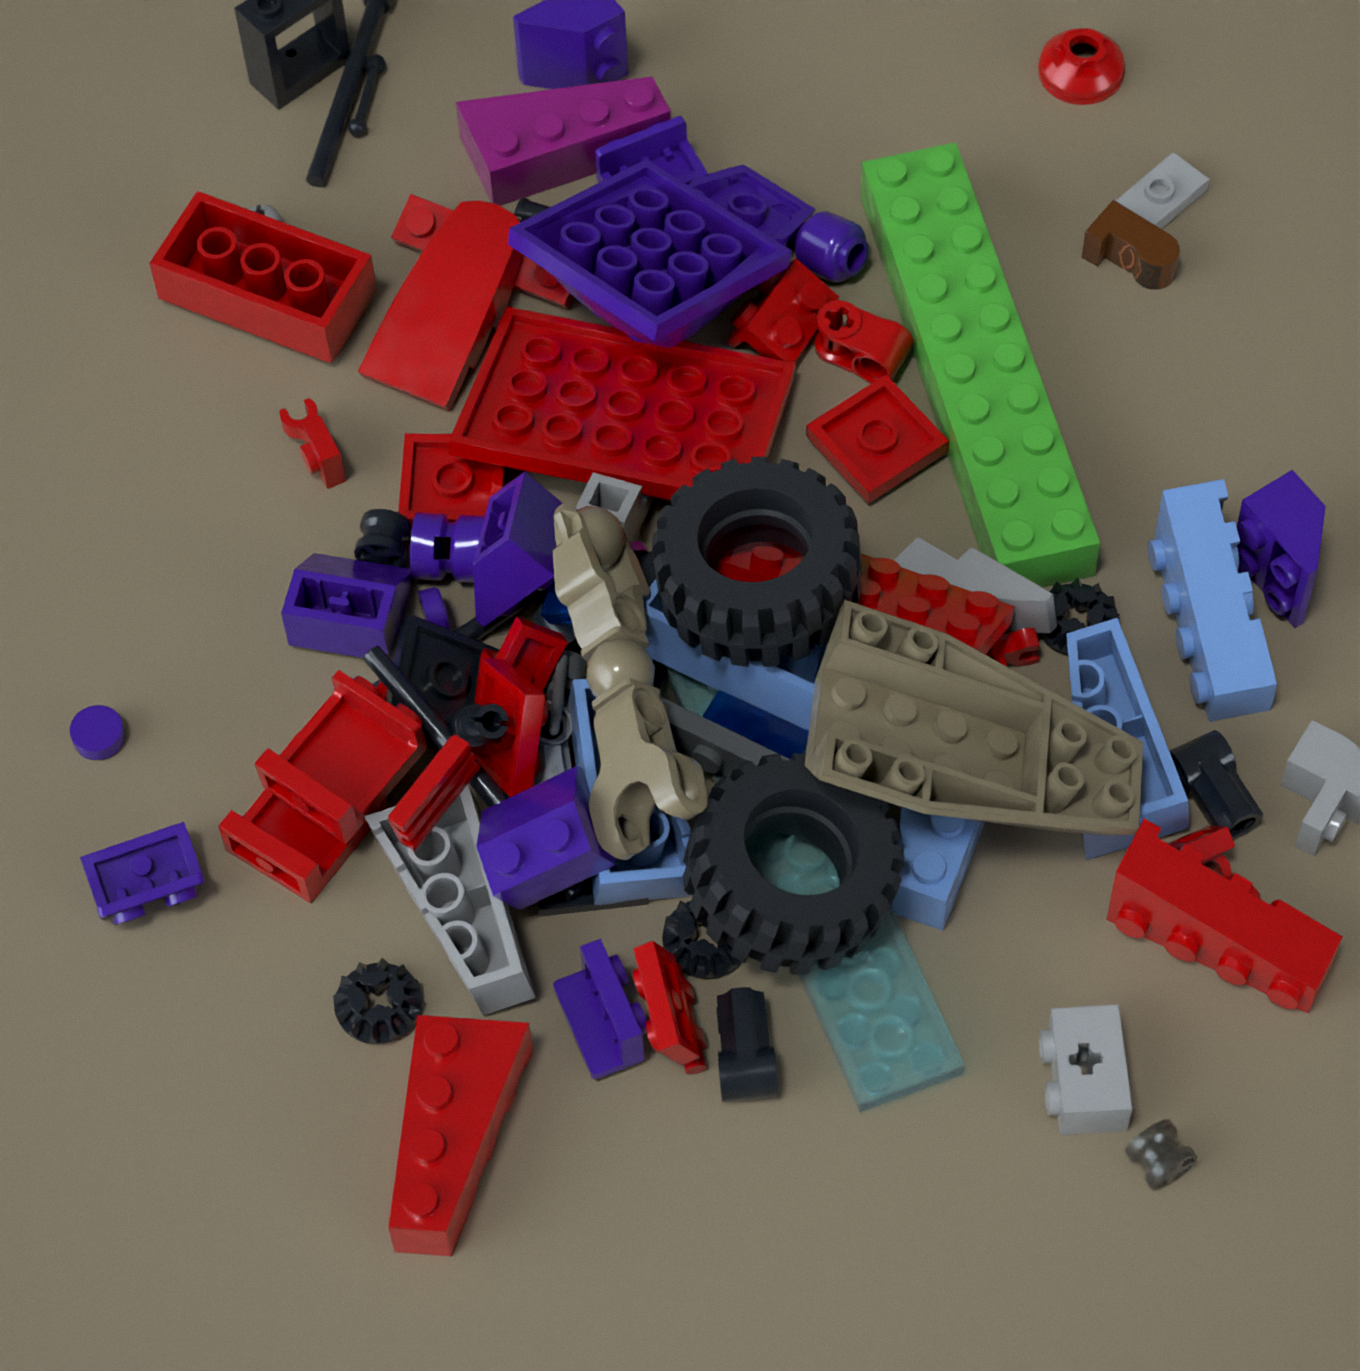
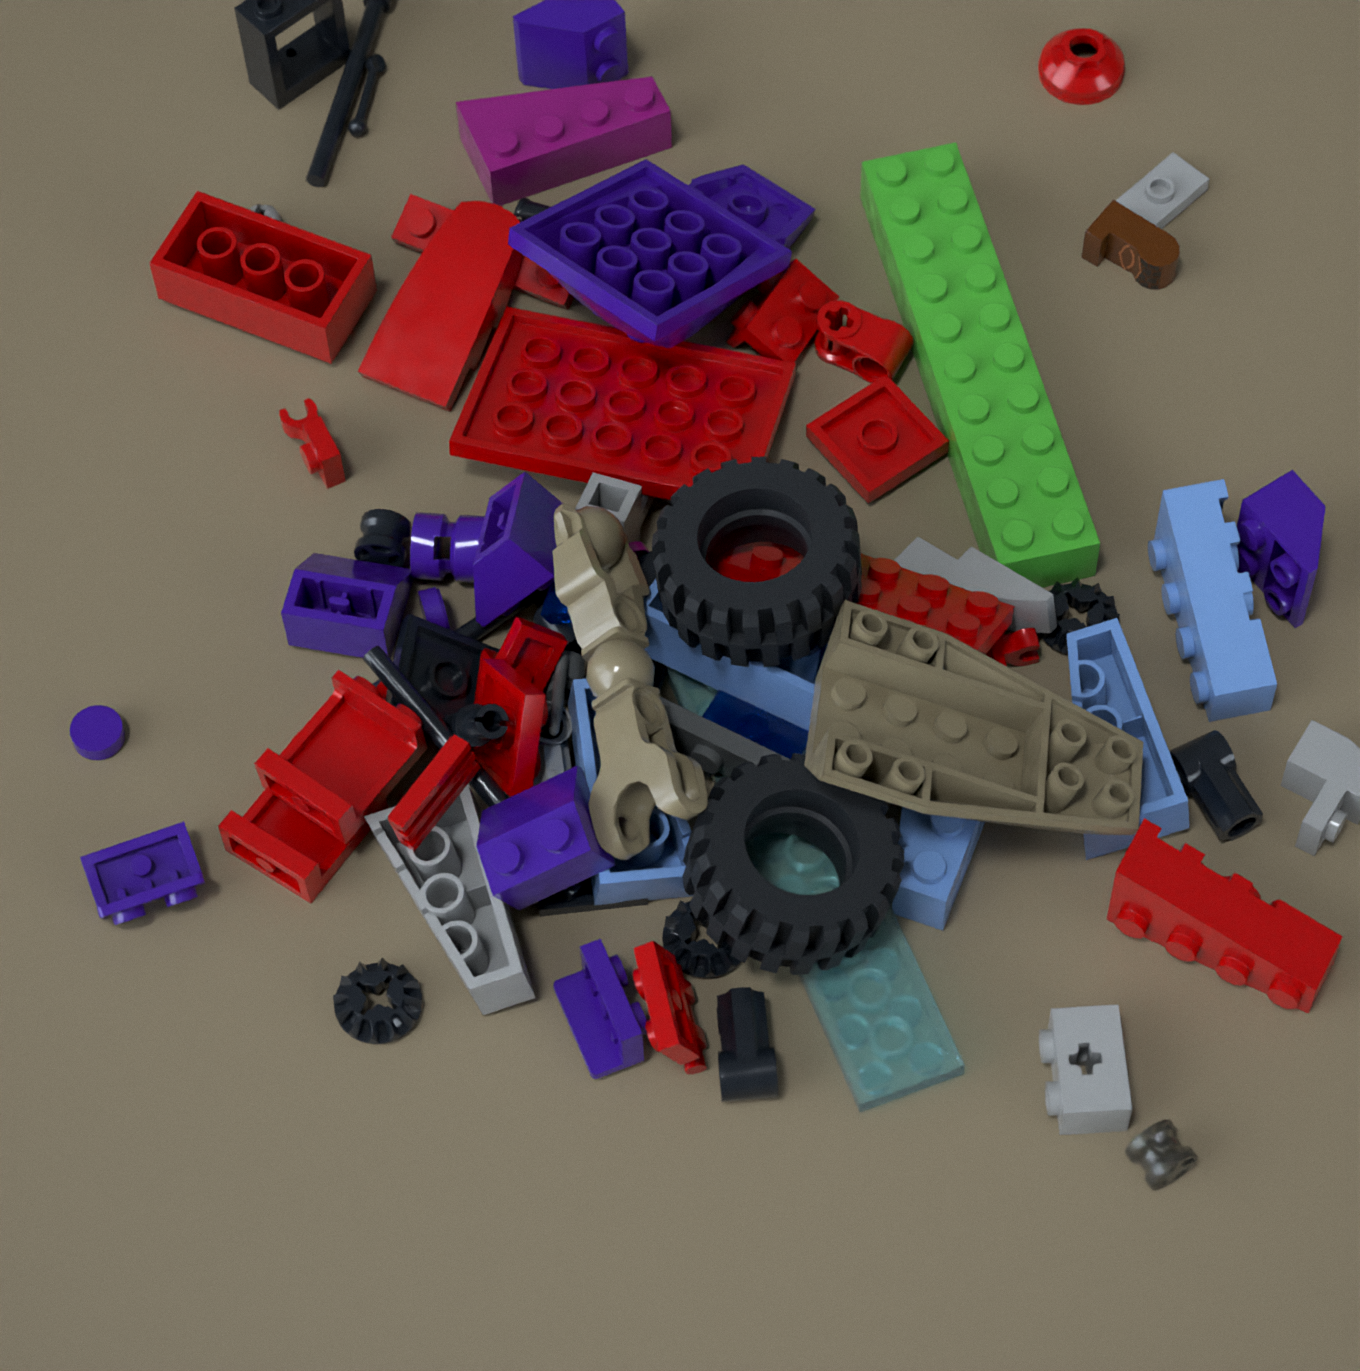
(442, 482): red plate -> none
(454, 1106): red wedge -> none
(661, 144): dark purple bracket -> none
(831, 246): dark purple head -> none
(1211, 842): red tile -> none

